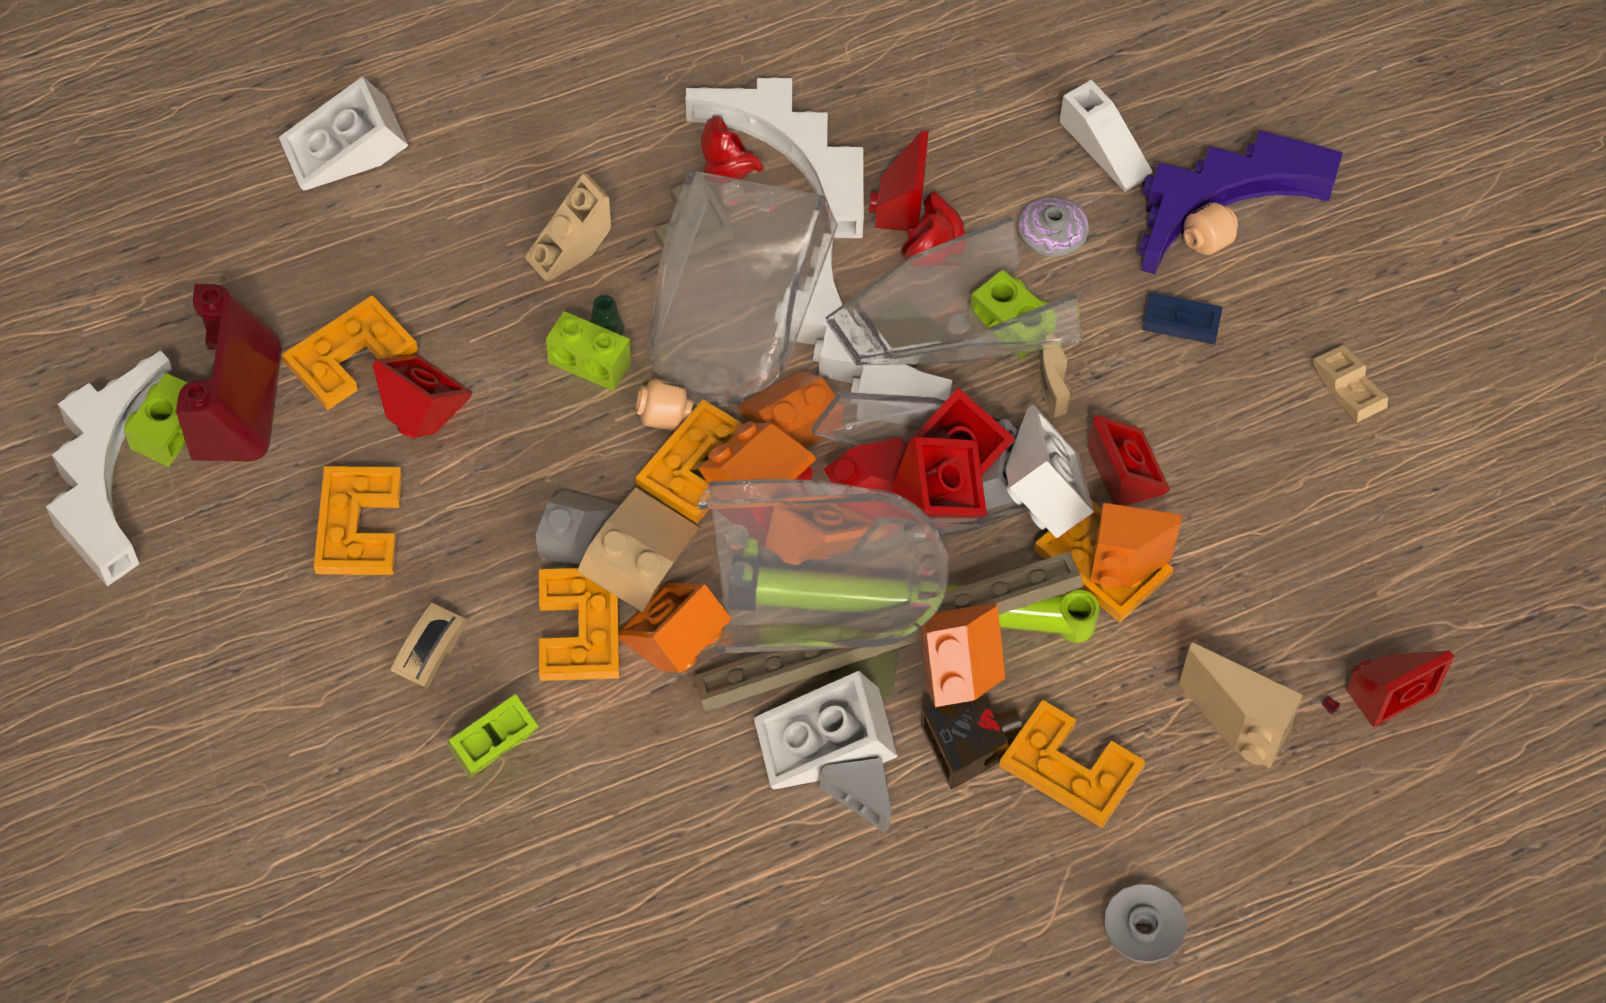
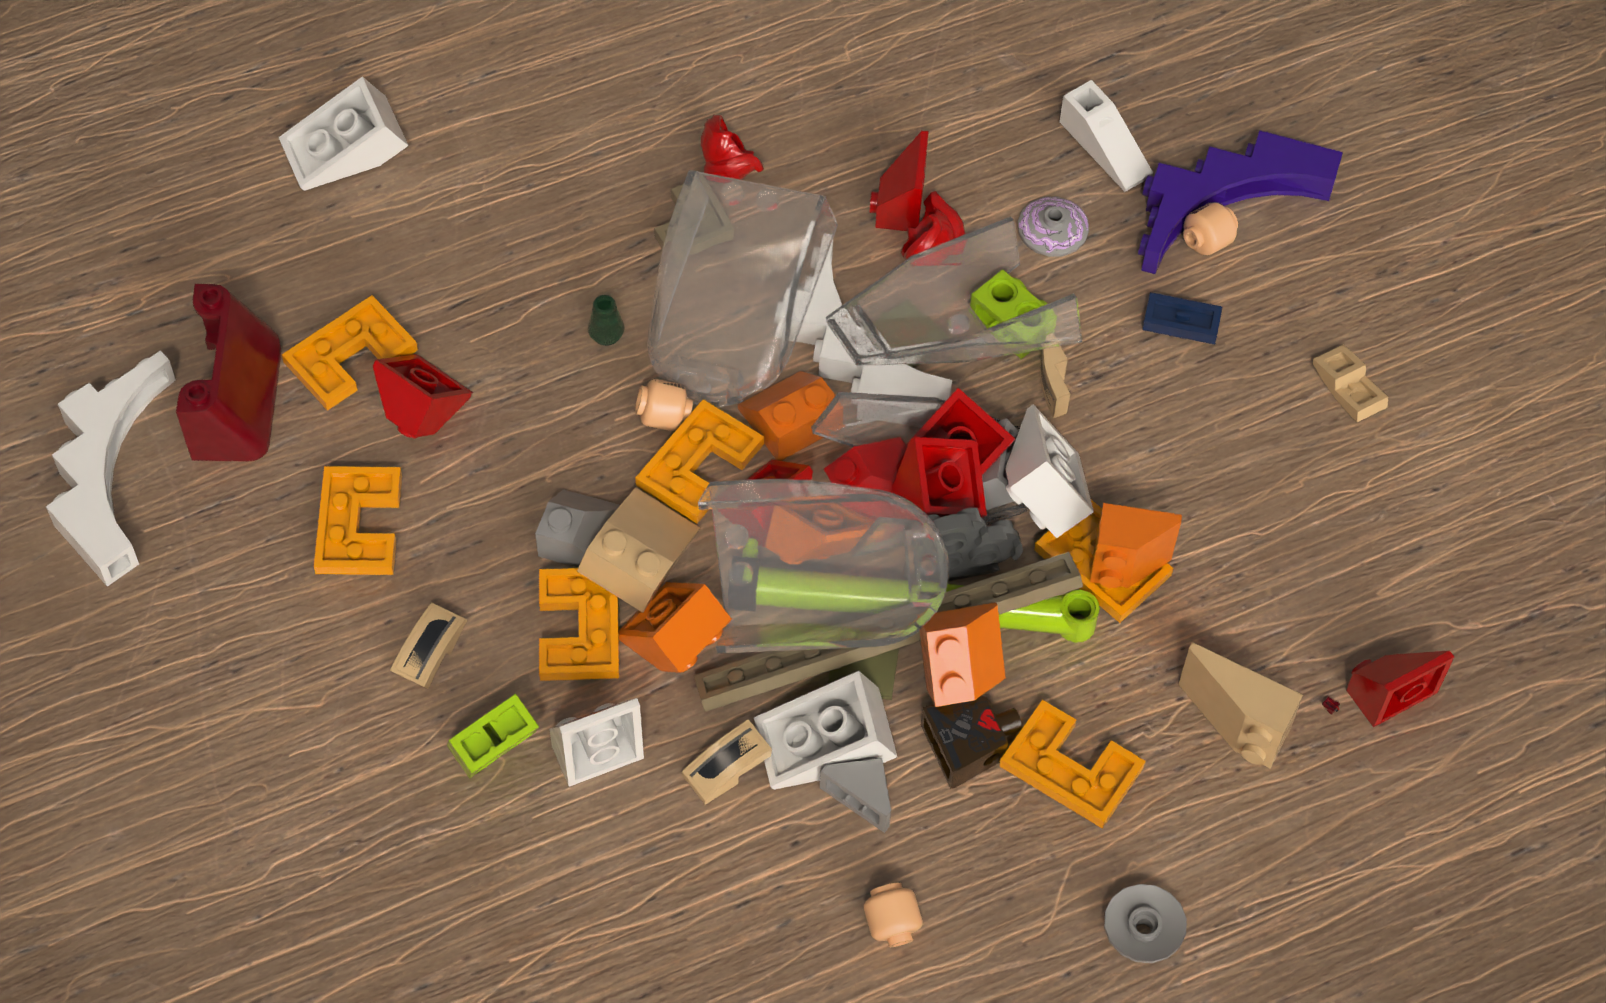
(154, 437): lime brick -> none
(572, 231): tan slope -> none
(588, 351): lime brick -> none
(598, 741): none -> white slope
(725, 761): none -> tan slope
(757, 453): orange slope -> none
(797, 135): white arch -> none
(893, 914): none -> light nougat head
(974, 546): none -> dark grey plate
(1125, 462): red slope -> none

